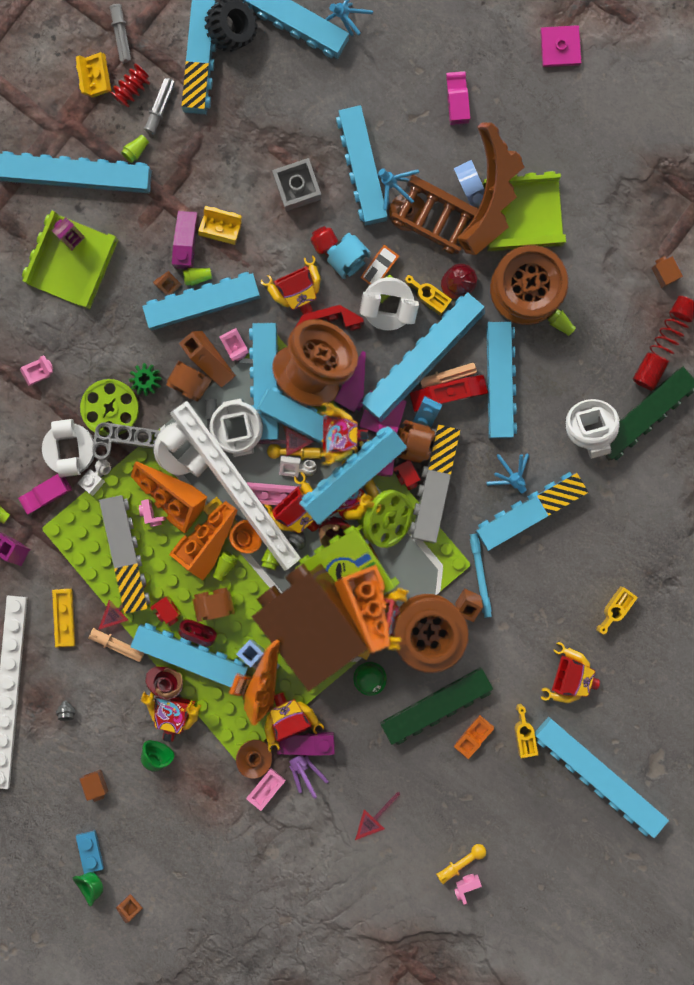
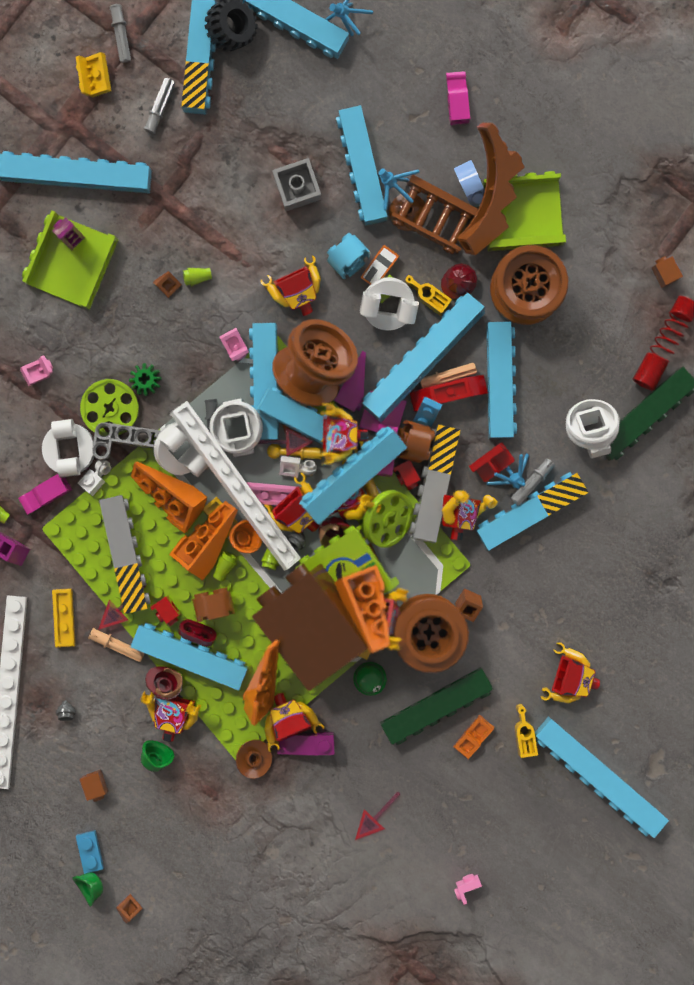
(130, 85): red piece -> none
(134, 149): lime cone -> none
(147, 511): bright pink bracket -> none
(184, 240): magenta slope -> none
(188, 381): dark orange brick -> none
(201, 301): medium azure brick -> none
(206, 357): dark orange slope -> none
(220, 225): yellow bracket -> none
(240, 684): slope -> none
(252, 654): light blue brick -> none
(265, 789): bright pink plate -> none
(299, 764): medium lavender plant -> none
(323, 240): red head -> none
(350, 319): red slope -> none
(463, 512): none -> torso
(476, 551): medium azure piece -> none
(477, 852): yellow pin -> none
(492, 462): none -> red panel
(533, 481): none -> light grey axle
(560, 46): dark pink plate -> none
(561, 322): lime cone -> none
(623, 601): yellow piece -> none

